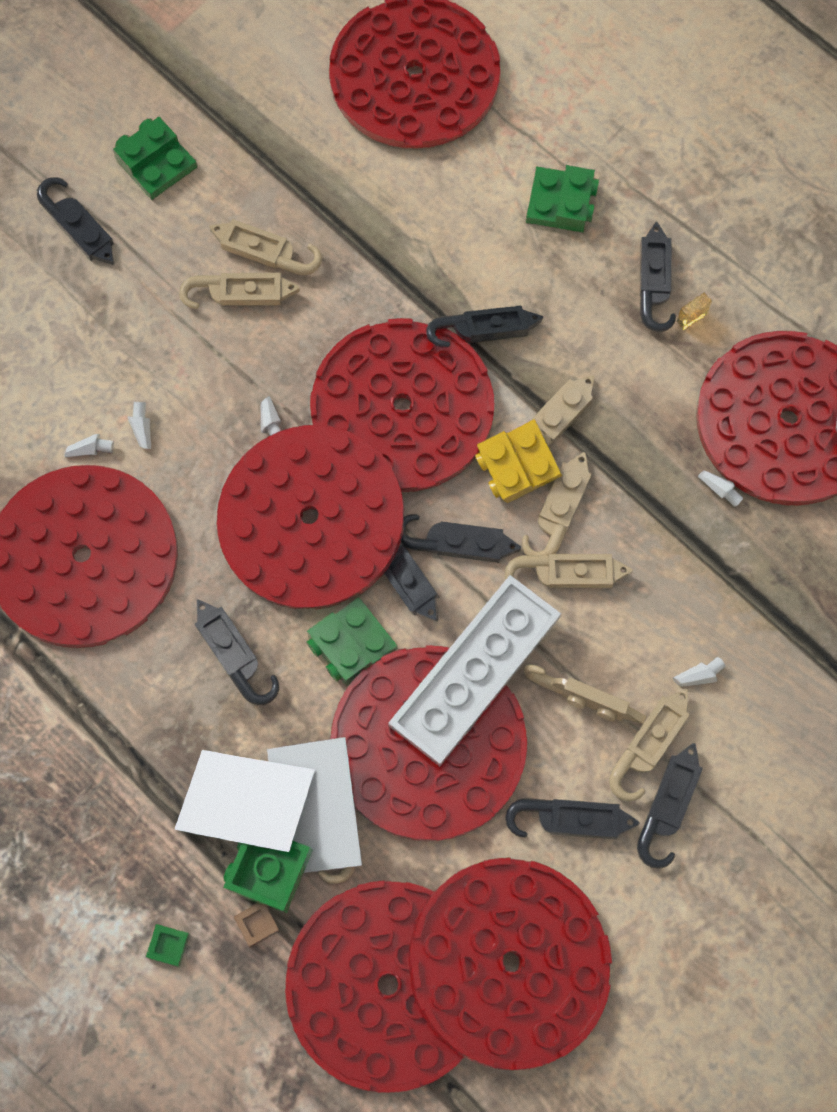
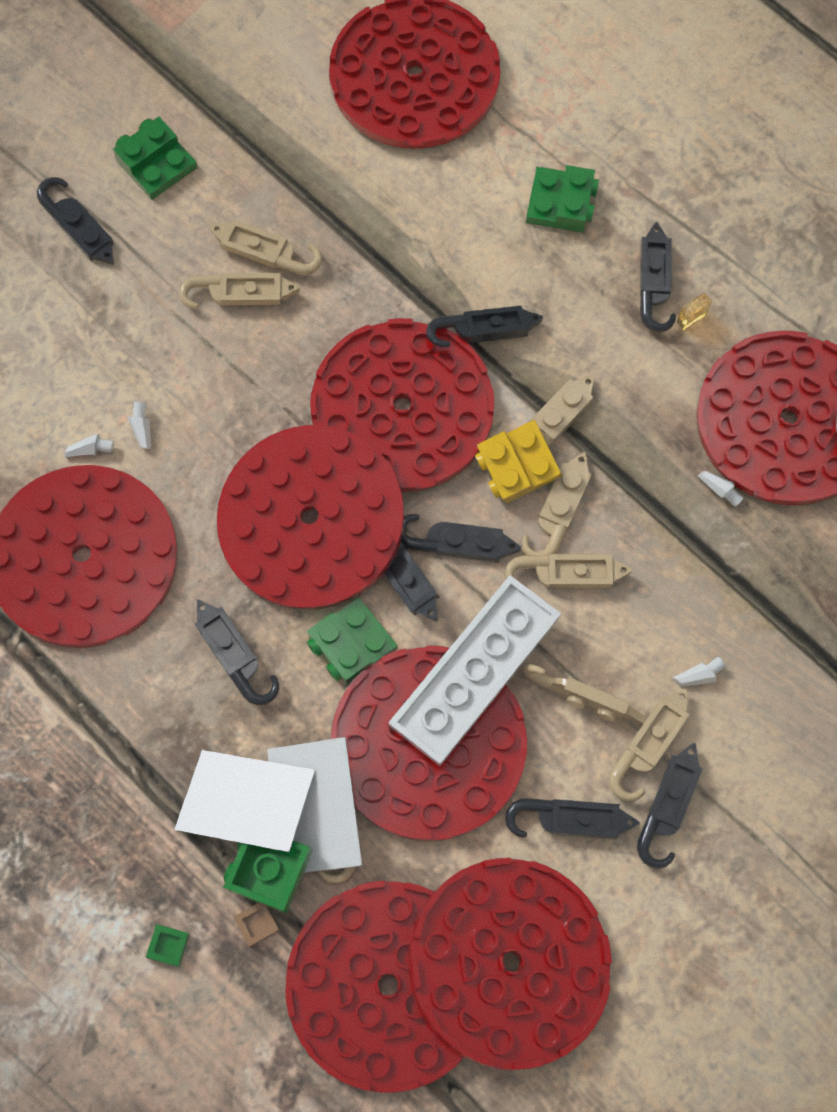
(269, 417): white bar -> none

